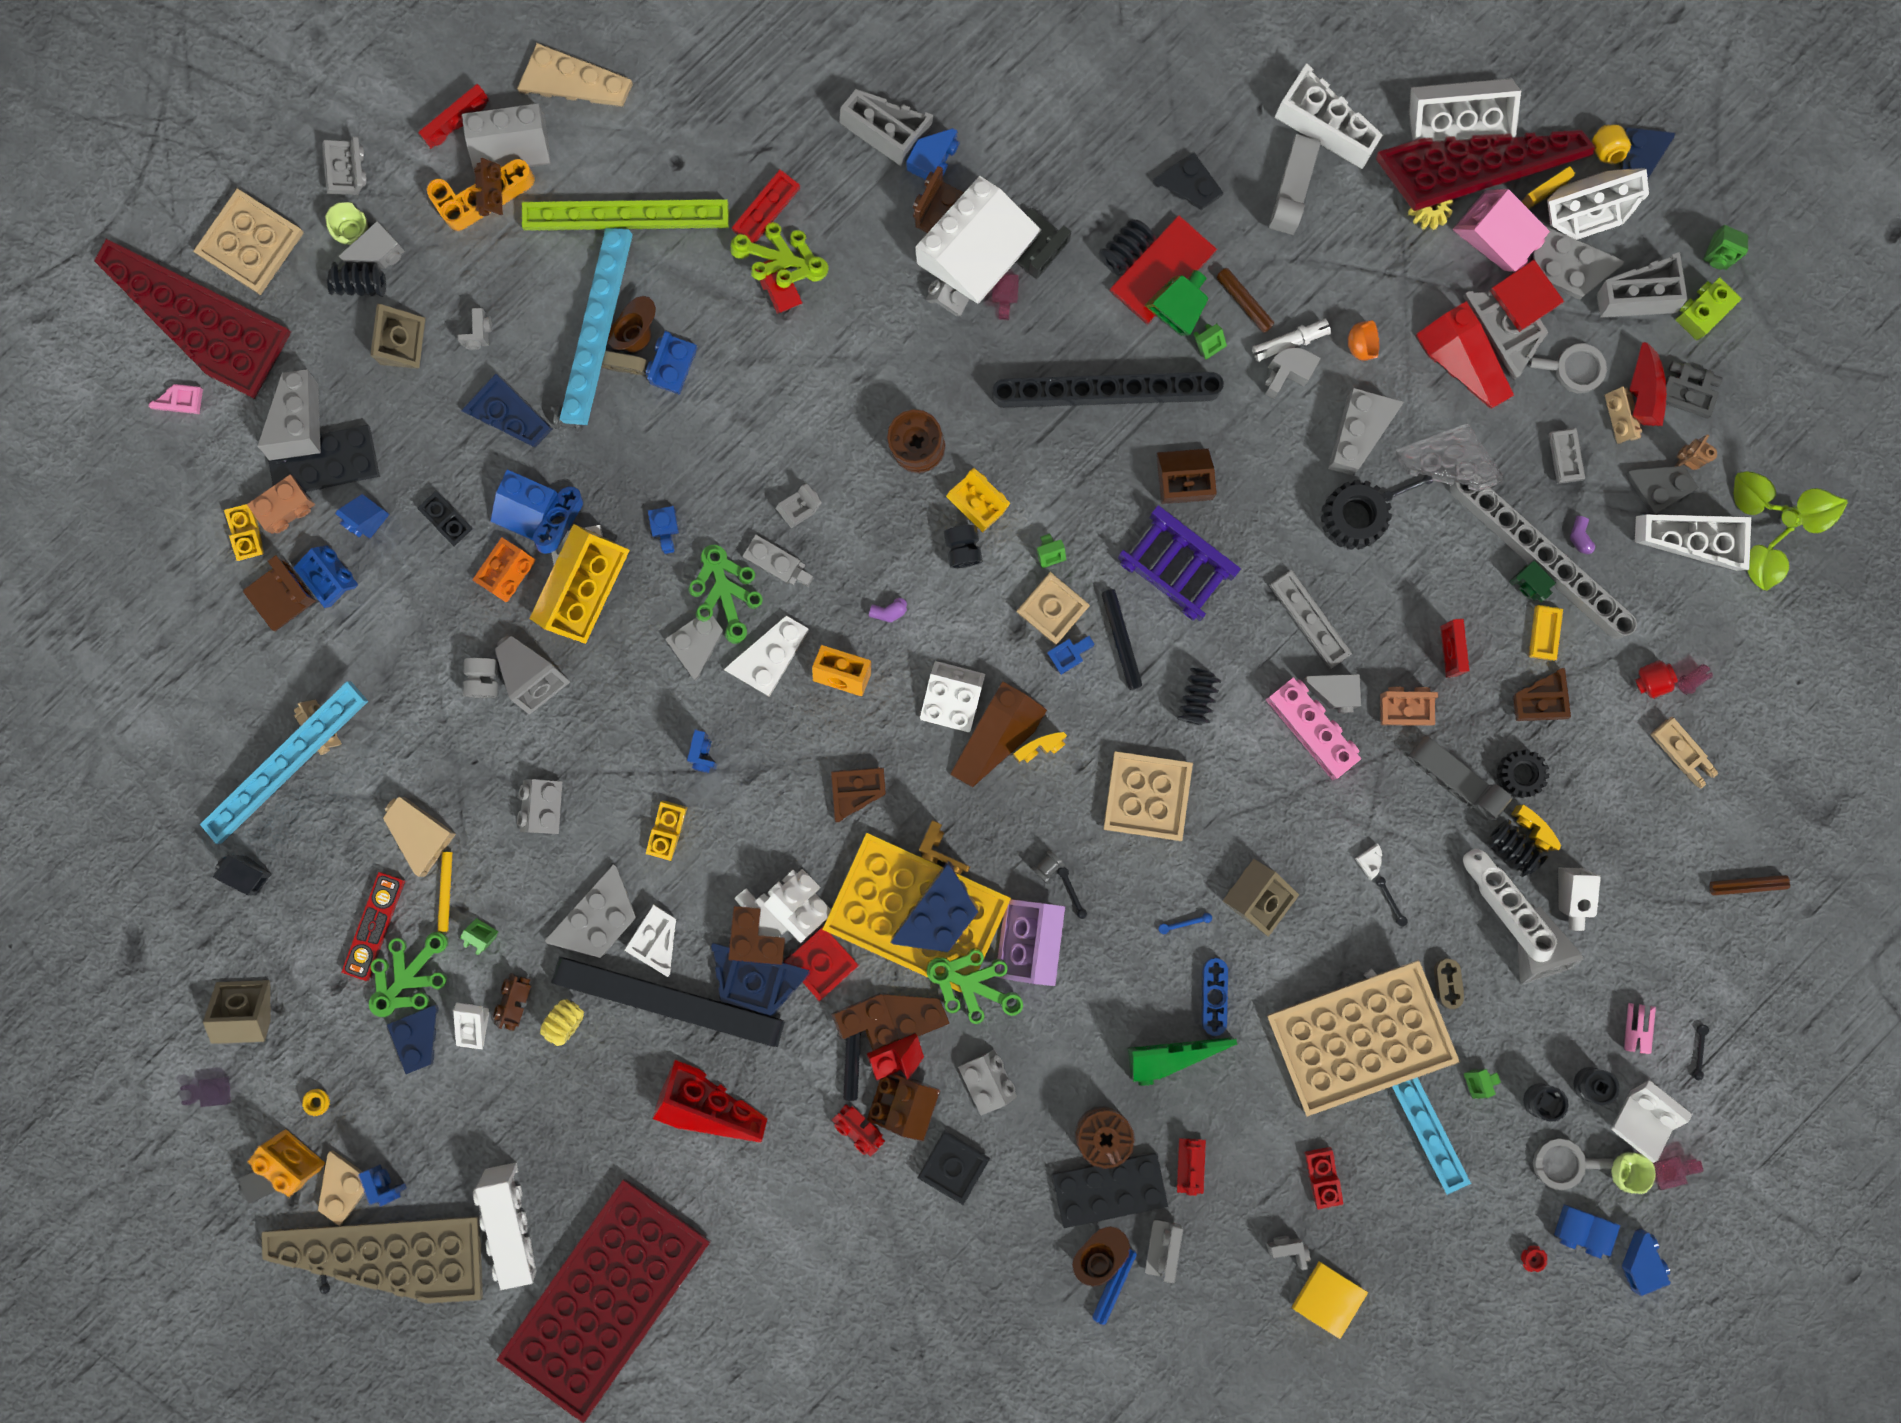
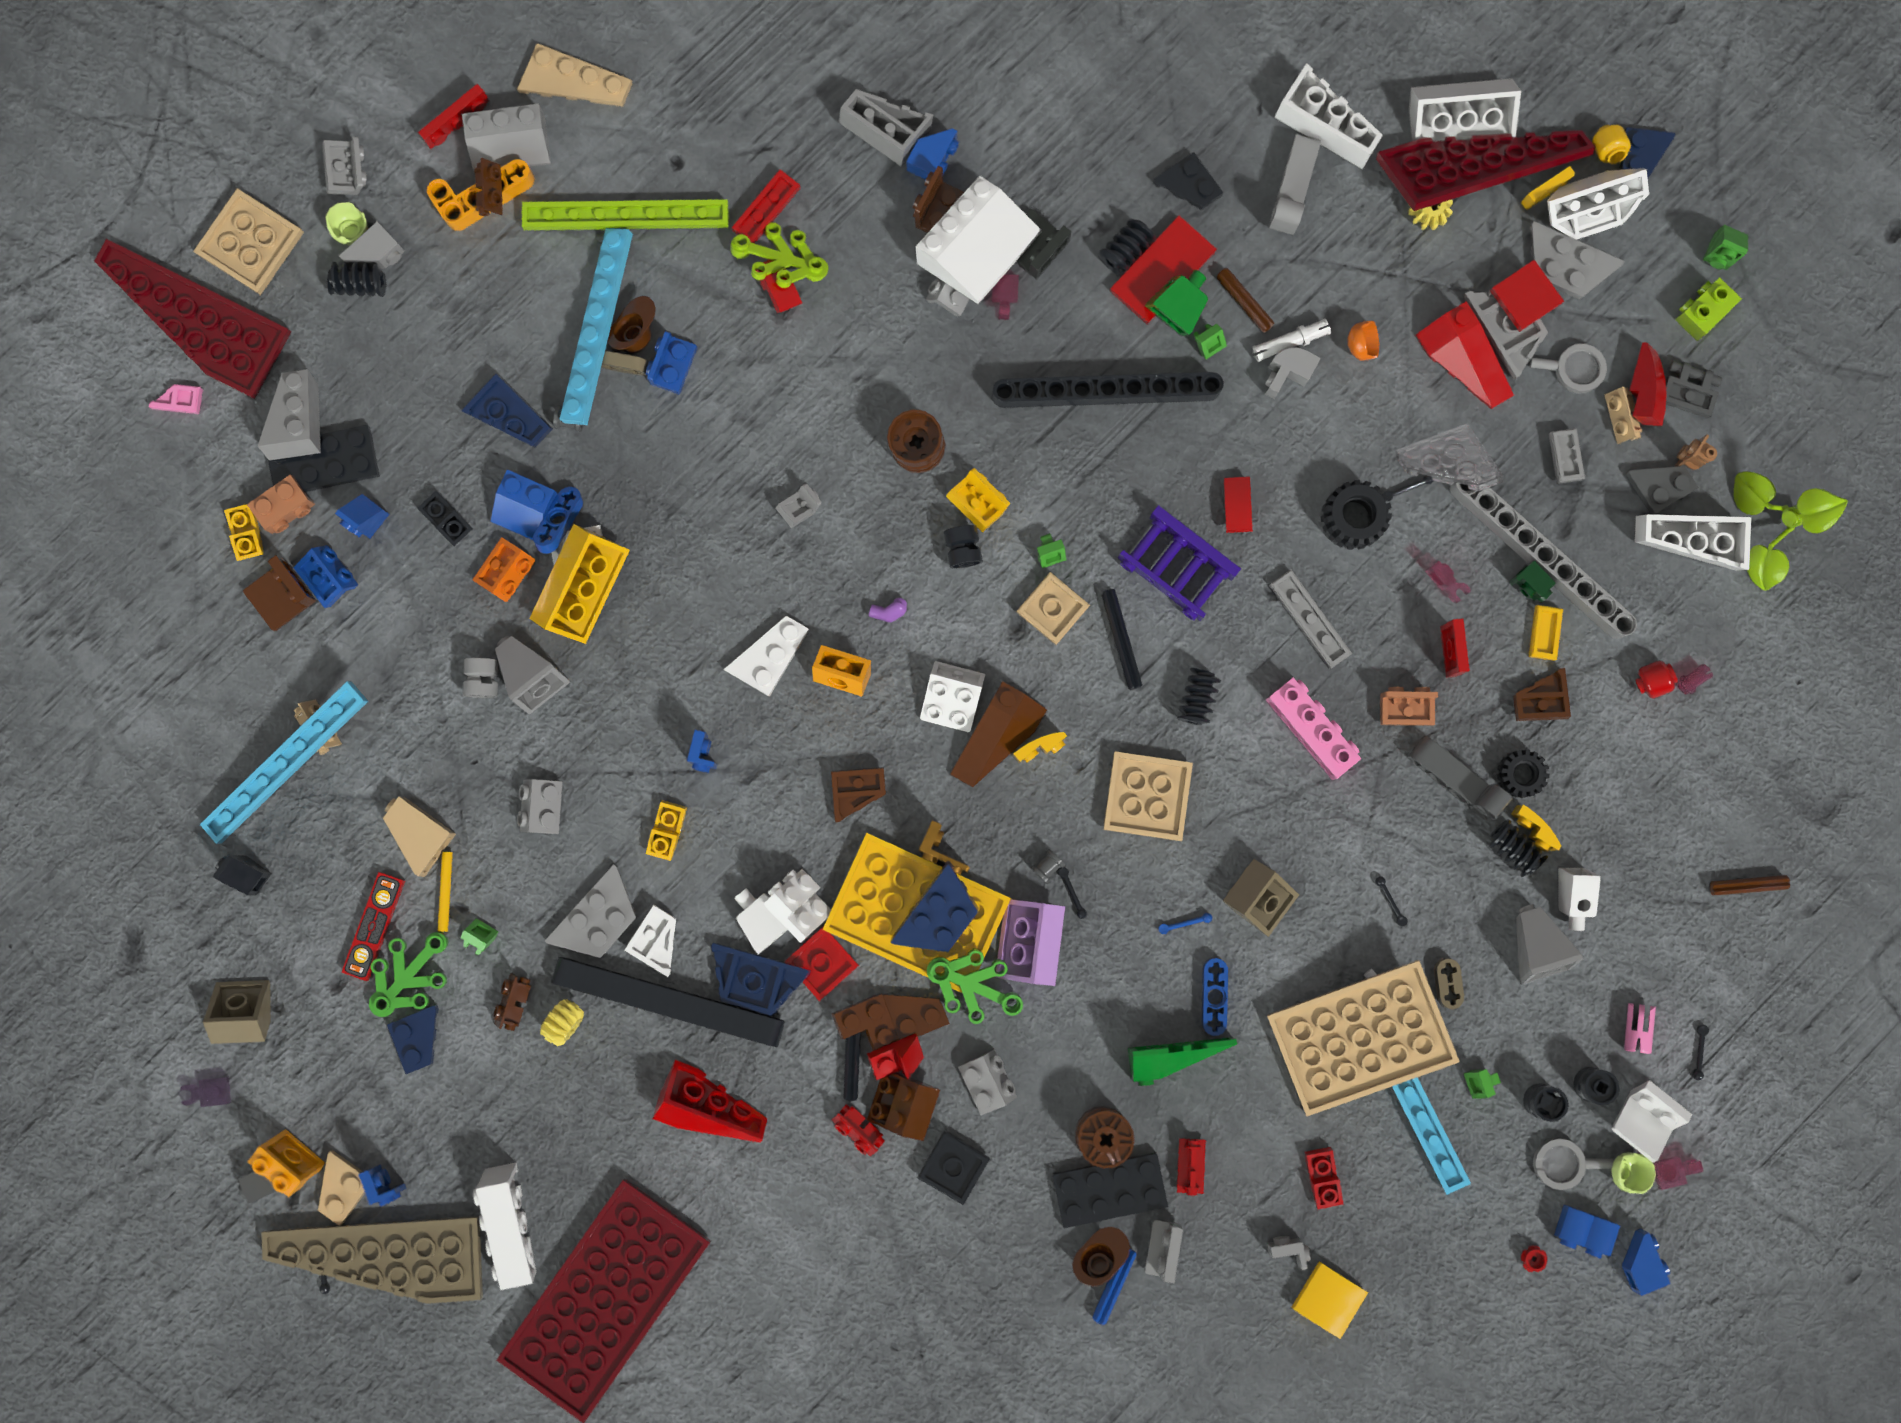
(308, 1105): yellow plate -> none
(397, 337): dark tan slope -> none
(470, 1025): white slope -> none
(480, 326): light grey bracket -> none
(664, 525): blue plate -> none
(696, 643): light grey wing -> none
(724, 588): bright green plant -> none
(746, 942): reddish brown plate -> none
(776, 562): light grey hinge -> none
(1068, 655): blue plate -> none
(1186, 476): reddish brown slope -> none
(1238, 504): none -> red slope
(1336, 691): light grey slope -> none
(1360, 428): light grey wedge -> none
(1370, 861): white tile -> none
(1443, 577): none -> clear pink plate
(1486, 870): white piece -> none
(1502, 229): bright pink slope -> none
(1580, 538): medium lavender arm -> none
(1645, 291): light grey wedge -> none
(1683, 751): tan hinge -> none

